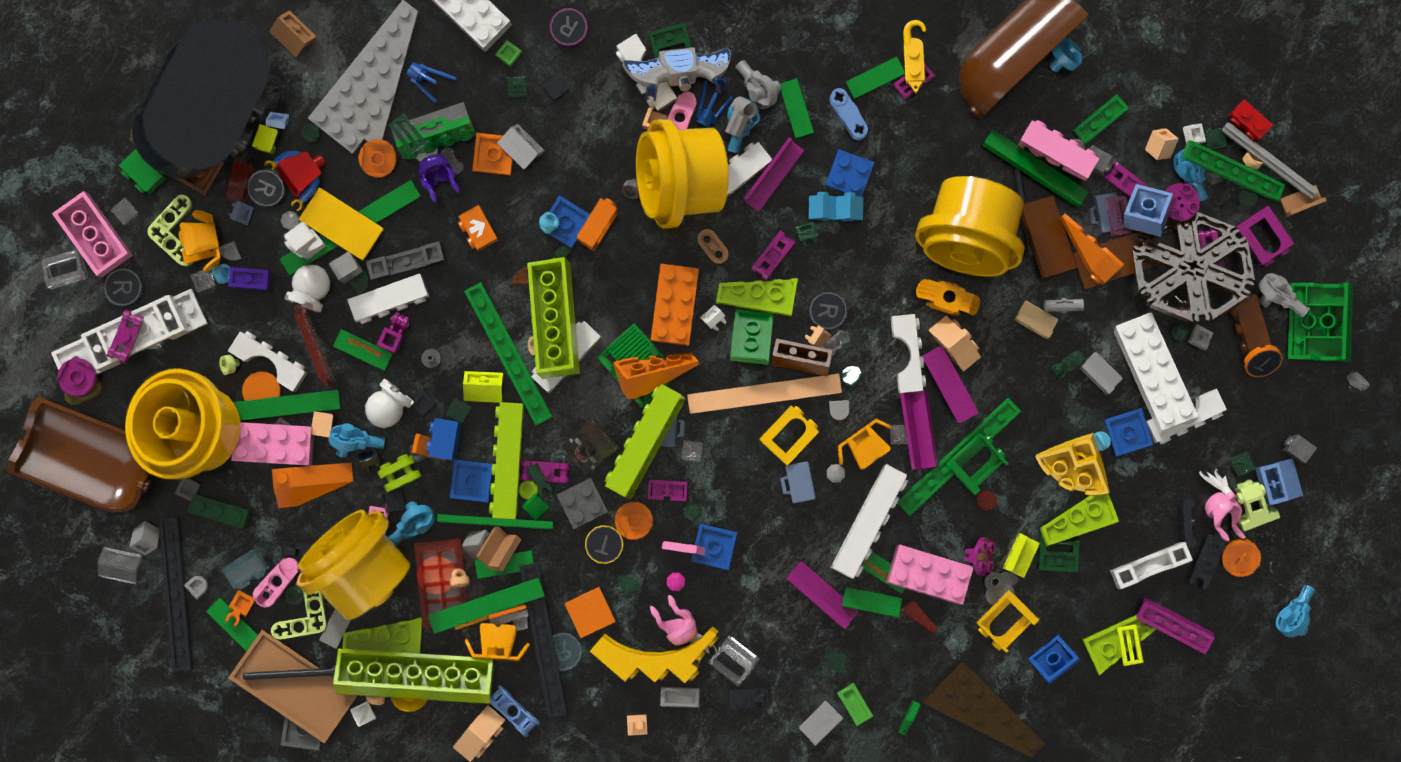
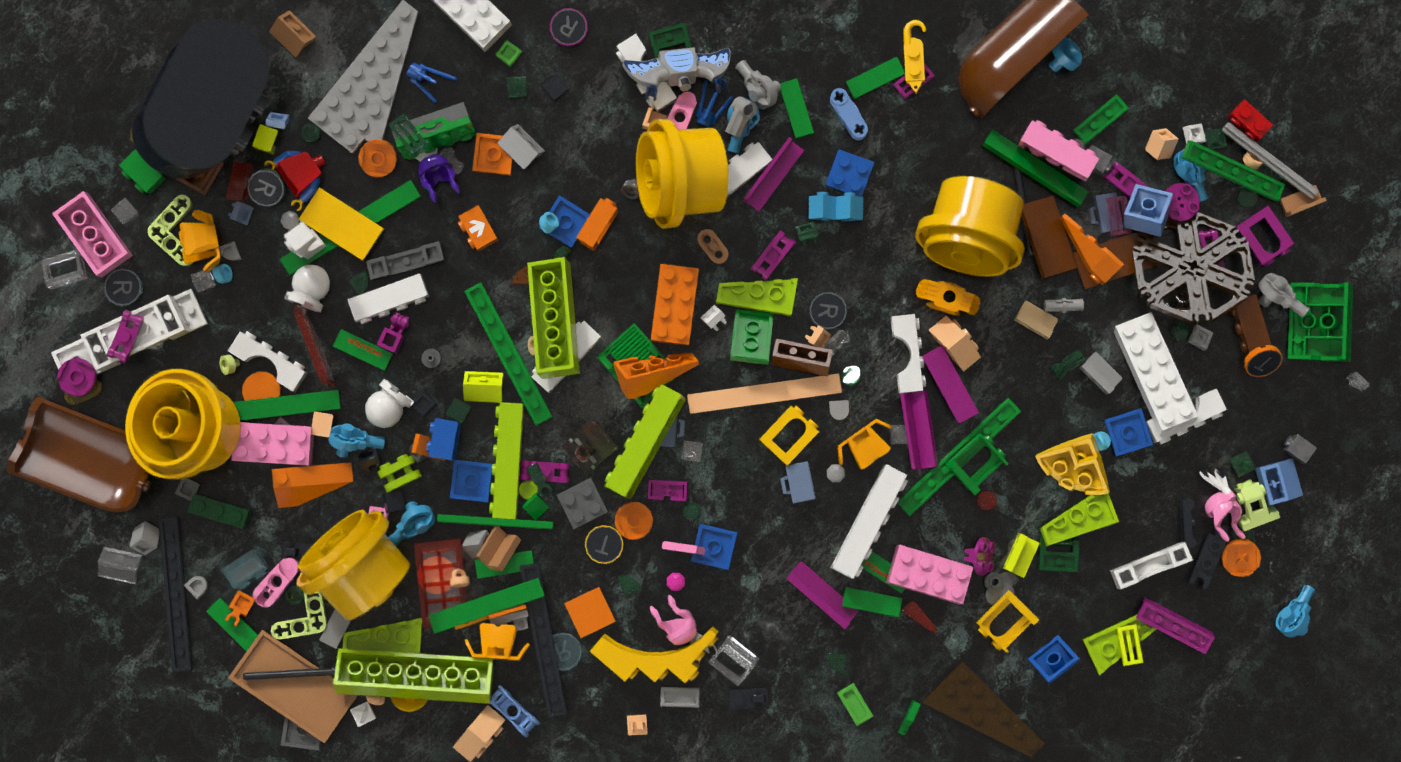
(250, 279): dark purple panel -> none
(346, 267): light grey panel -> none
(820, 722): light grey panel -> none

